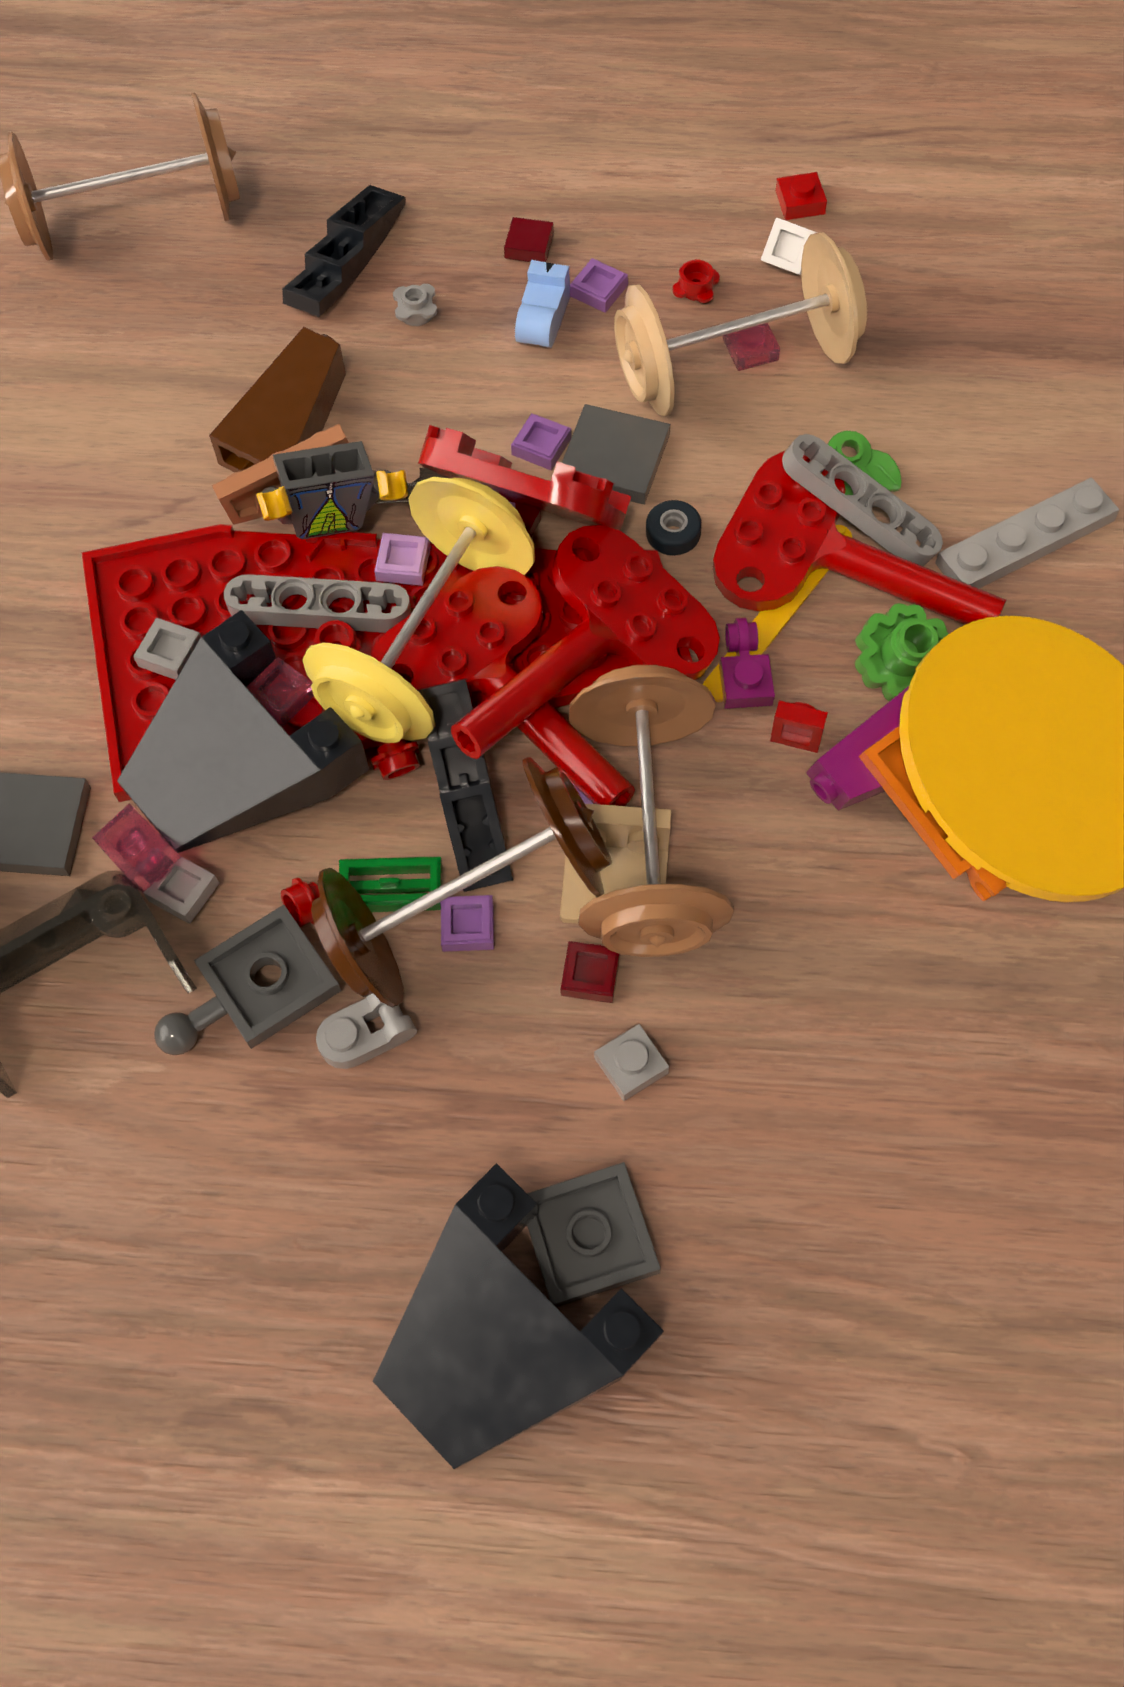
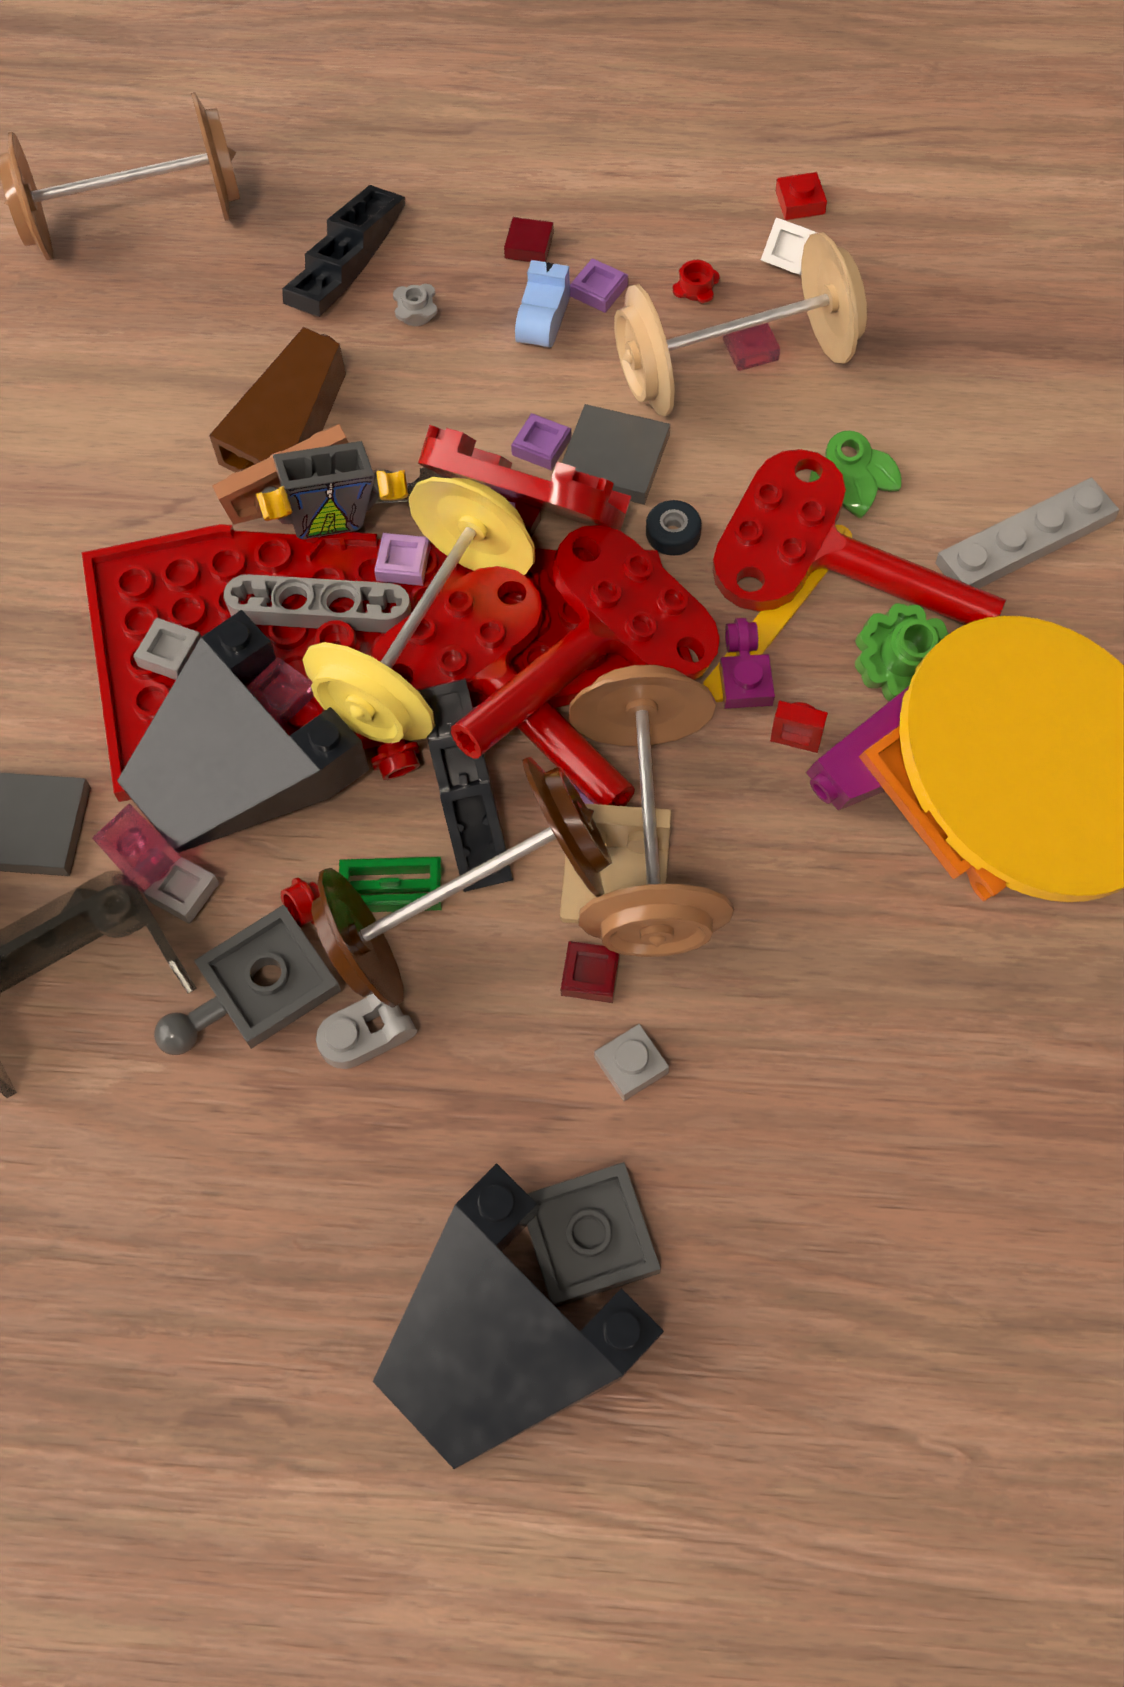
(467, 923): medium lavender tile -> none
(866, 494): light grey beam -> none

